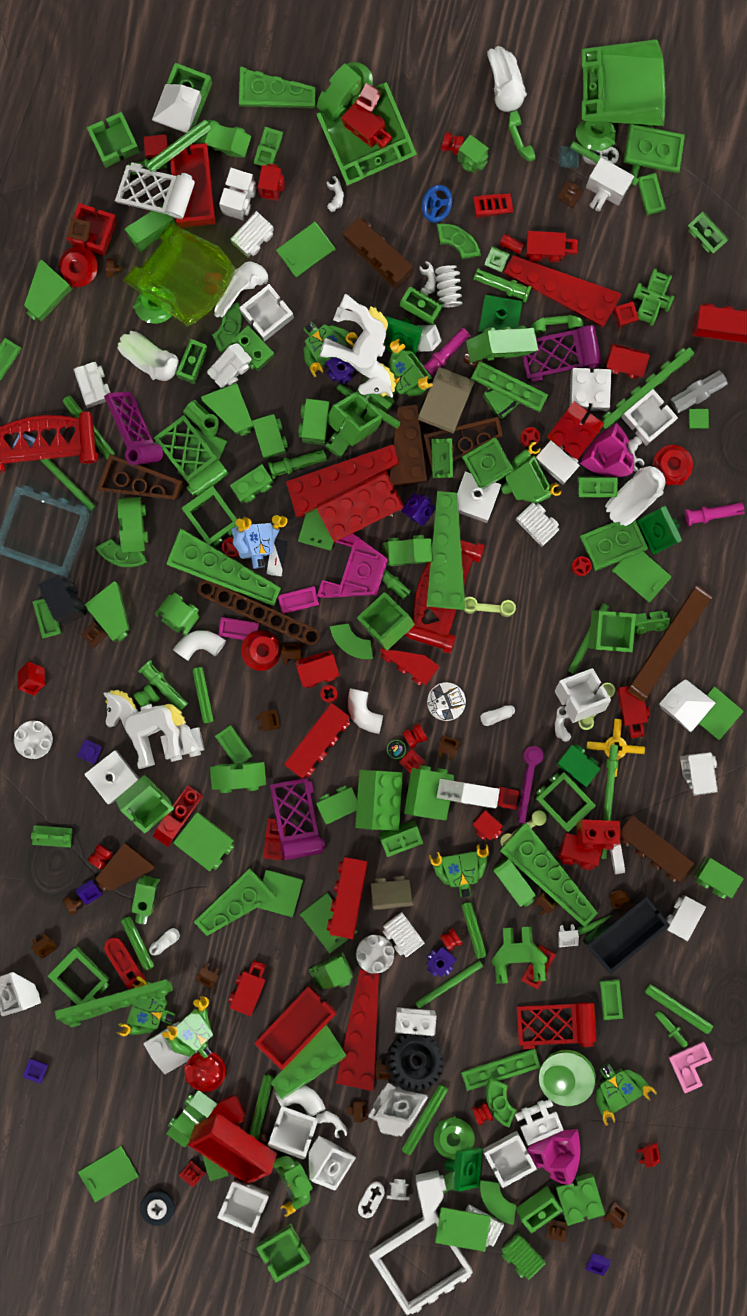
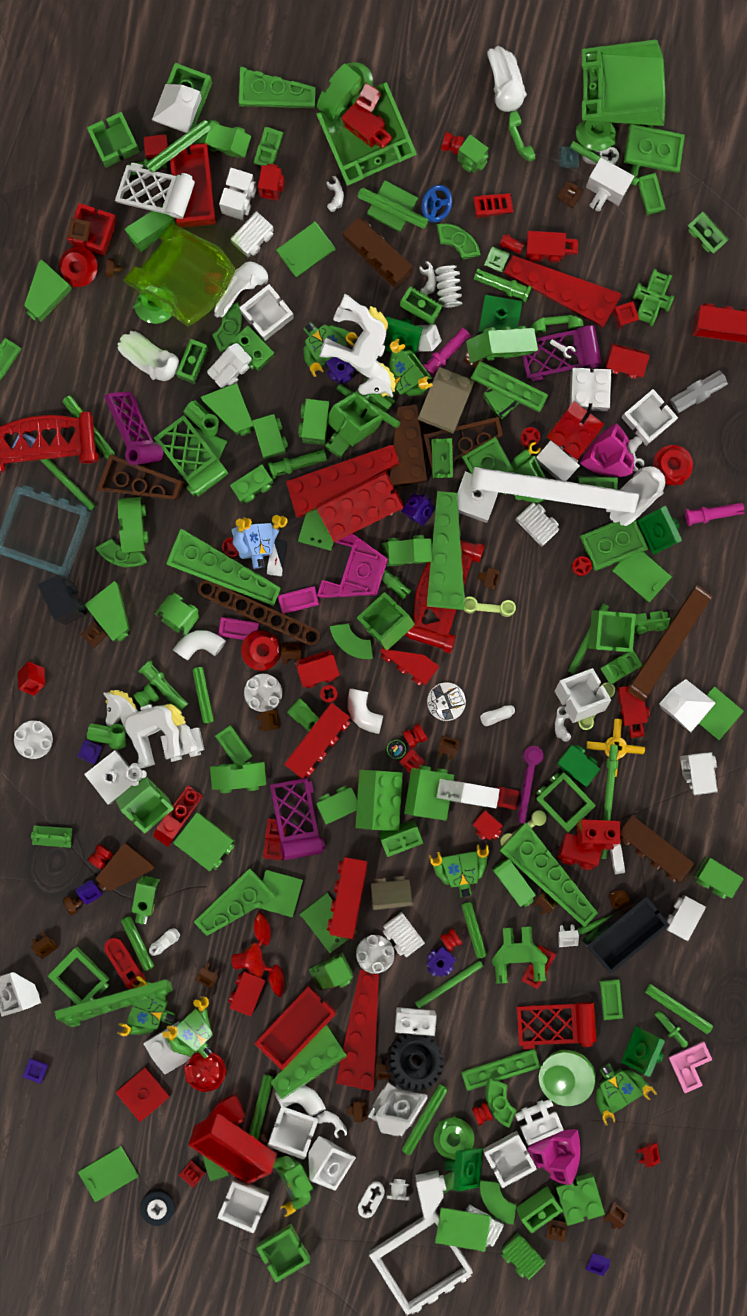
(47, 624): bright green tile -> none
(91, 384): white brick -> none
(113, 735): none -> bright green piece
(134, 768): none -> white plate
(142, 1094): none -> red plate
(196, 1110): bright green brick -> none
(200, 501): bright green window -> none
(252, 957): none -> red plant
(263, 692): none -> white dish
(302, 714): none -> bright green piece
(392, 208): none -> bright green axle
(397, 196): none -> bright green tile
(490, 578): none -> reddish brown tile
(554, 490): none -> white beam
(562, 348): none -> white hand
(621, 667): none -> bright green slope
(643, 1051): none -> green tile
(652, 381): bright green wing -> none
(698, 418): bright green tile -> none

